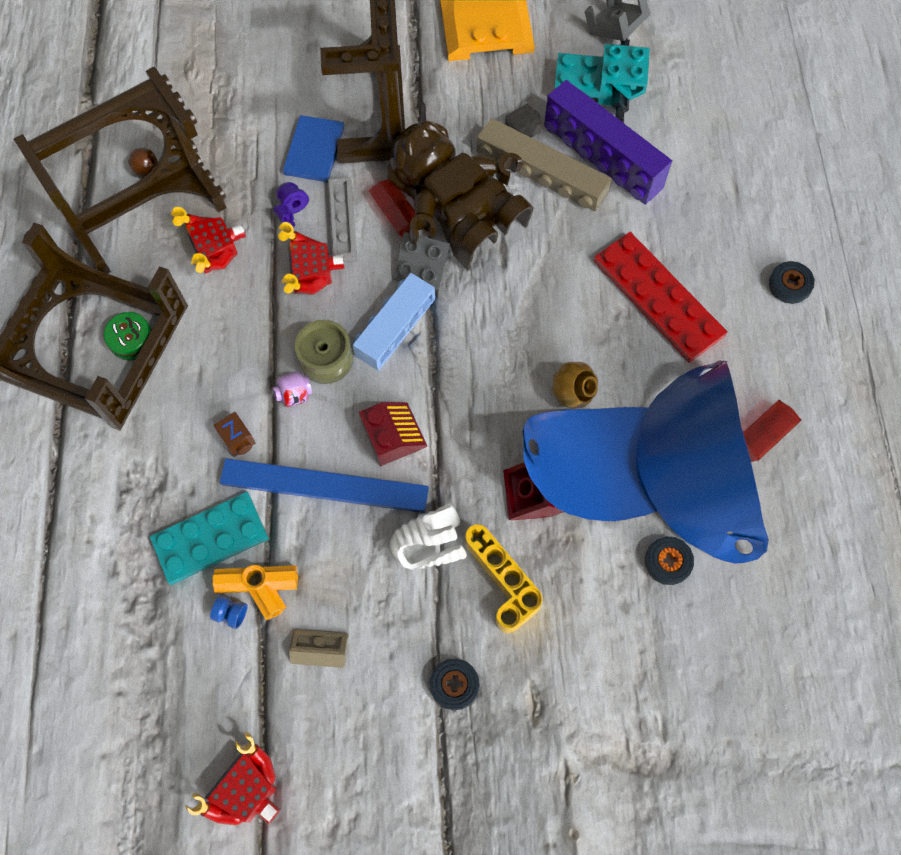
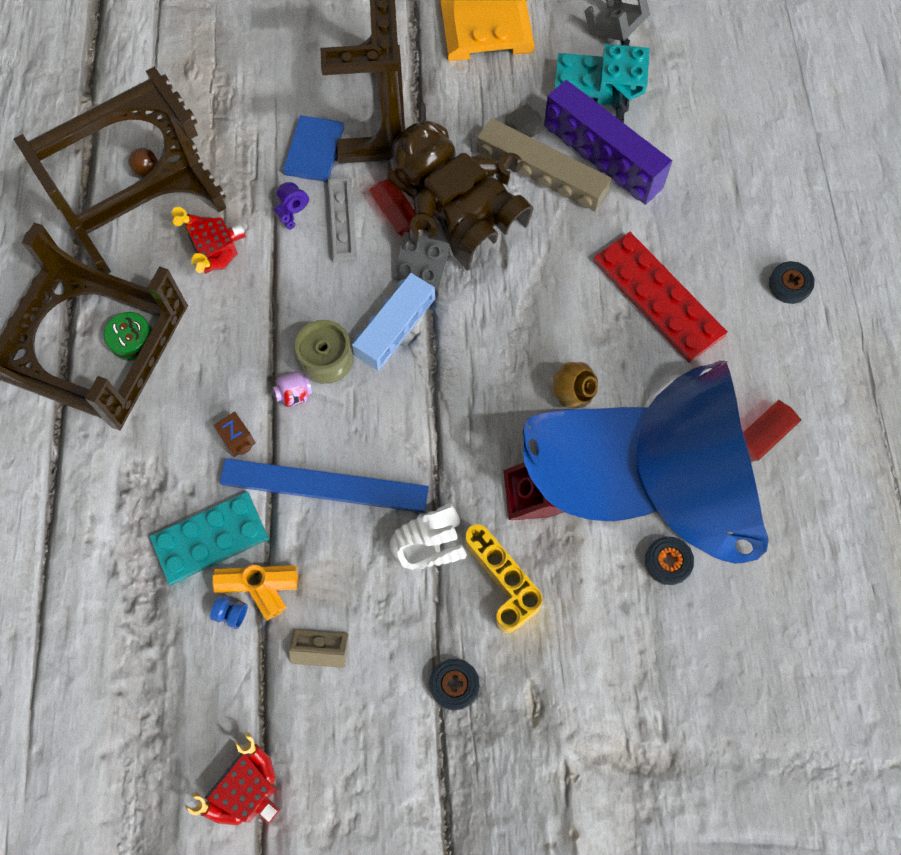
(308, 262): red torso -> none
(392, 431): dark red slope -> none

